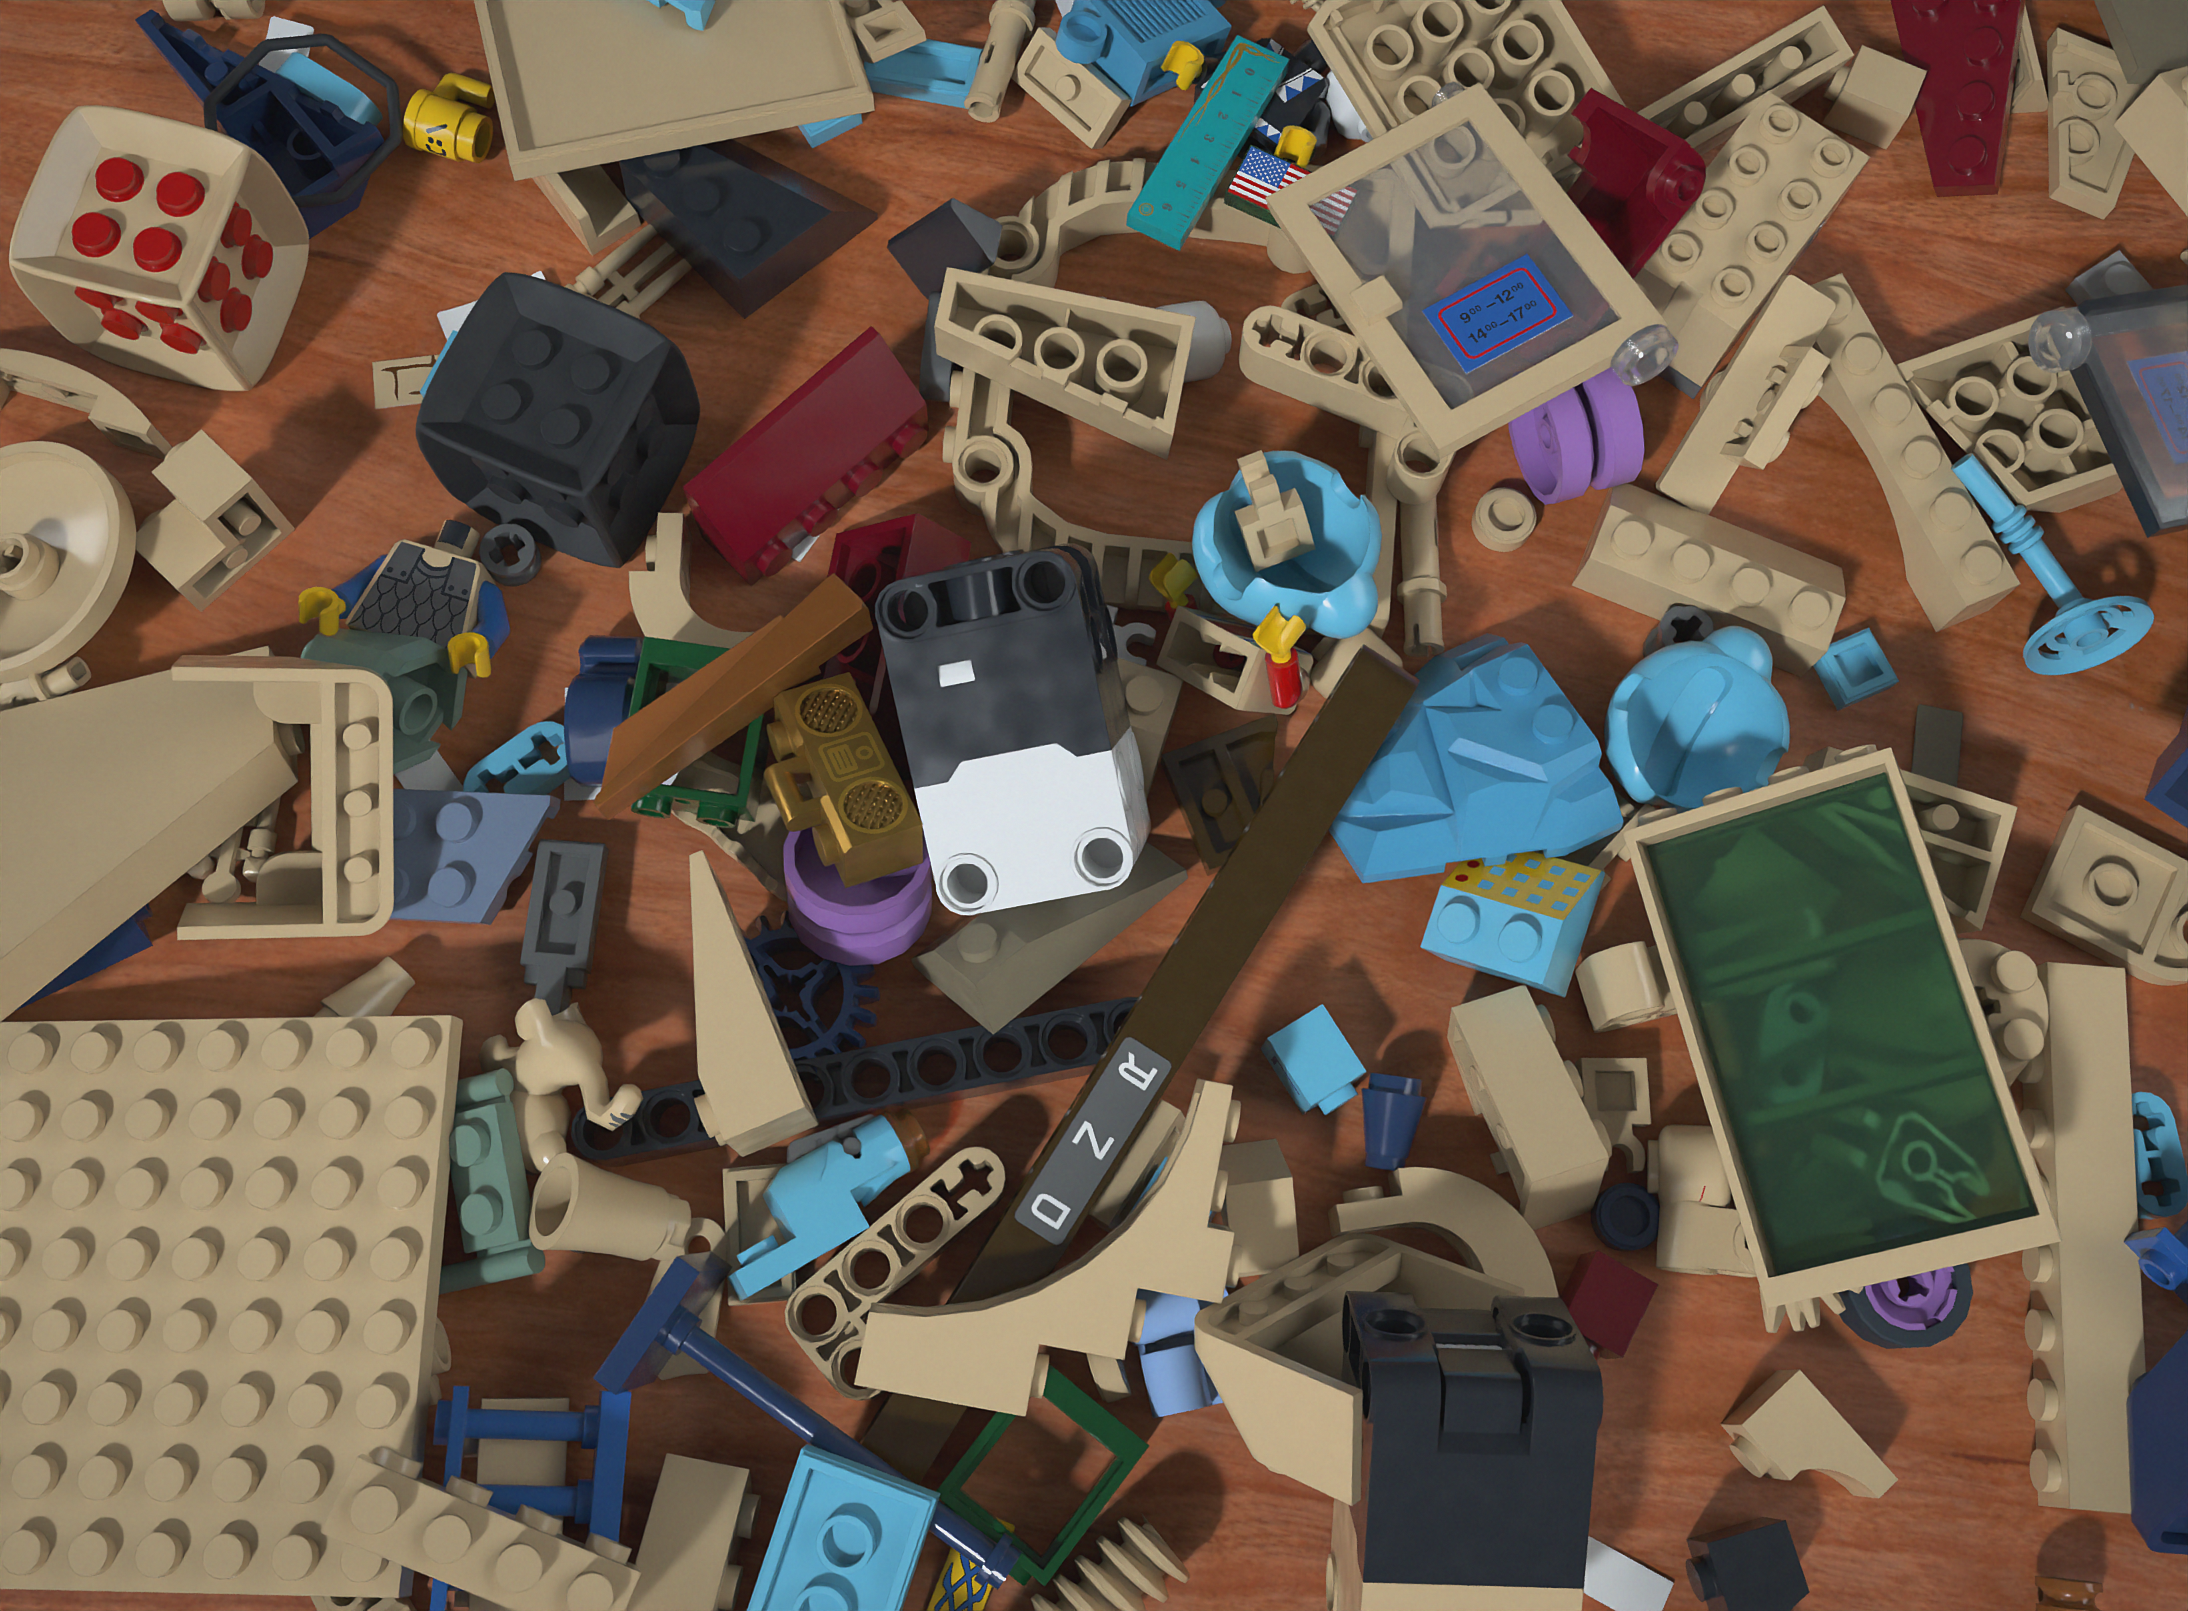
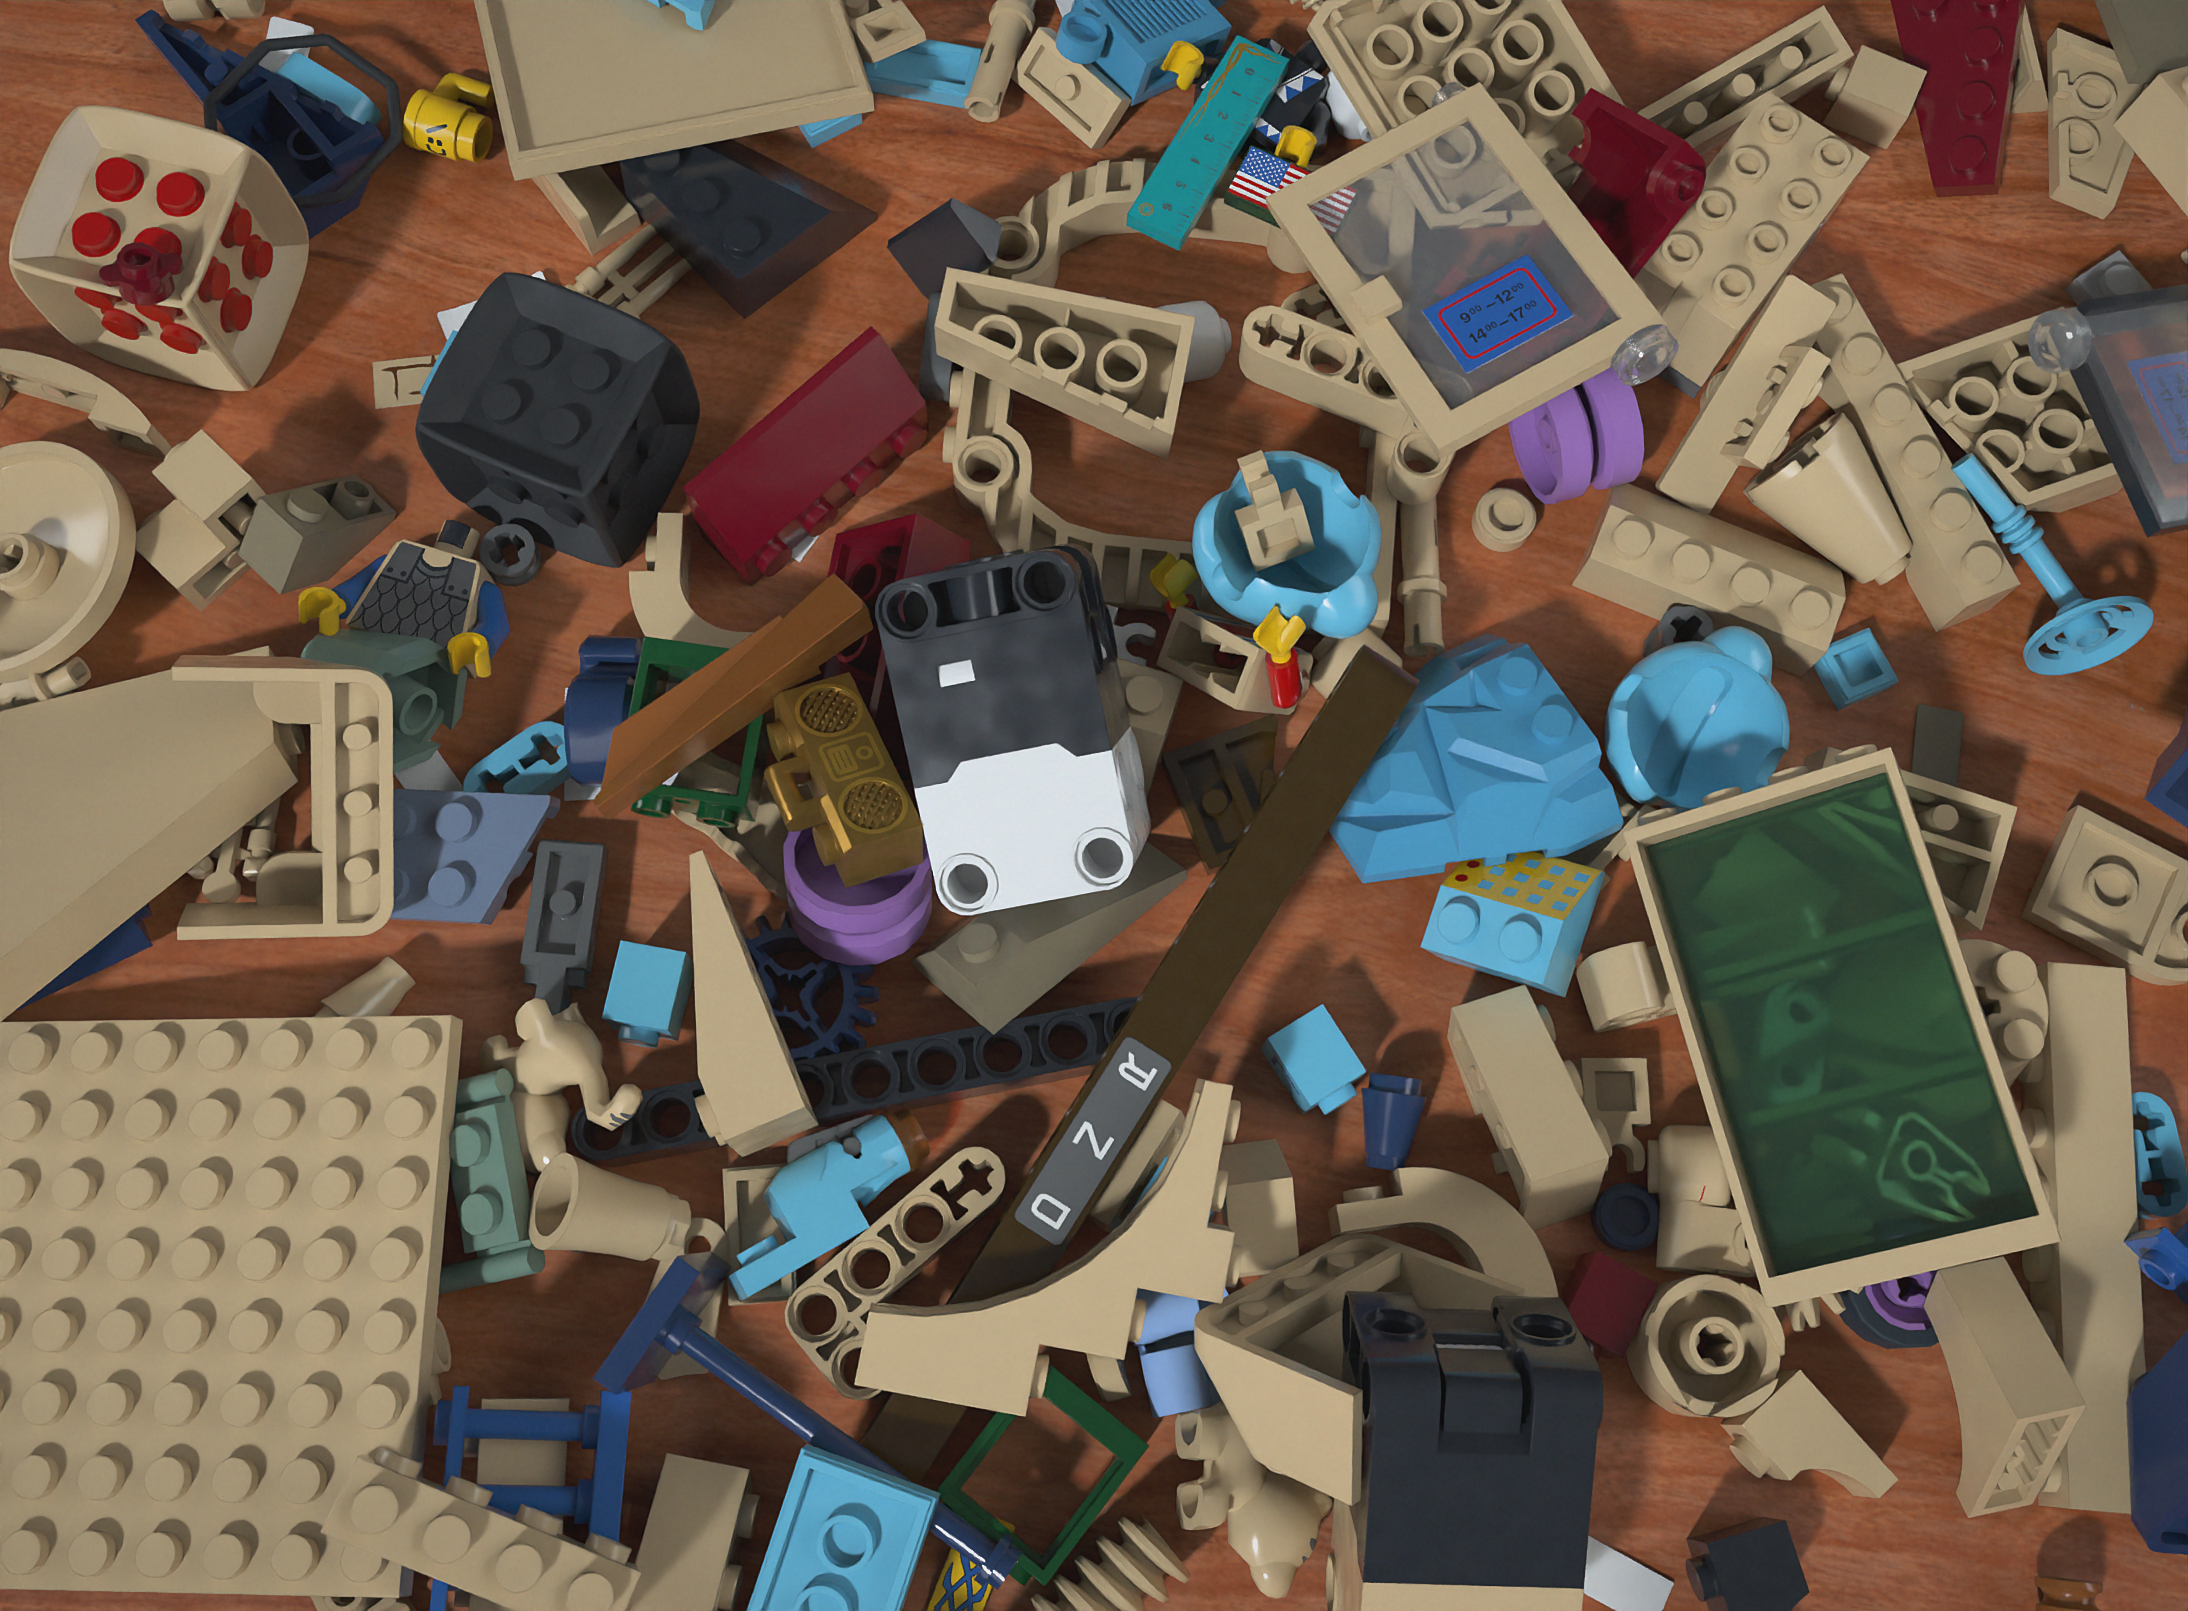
(142, 274): none -> dark red plate
(312, 531): none -> dark tan slope
(648, 993): none -> medium azure brick
(1268, 1513): none -> tan animal
(1737, 1365): none -> tan brick
(1835, 502): none -> tan cone
(2007, 1385): none -> tan arch

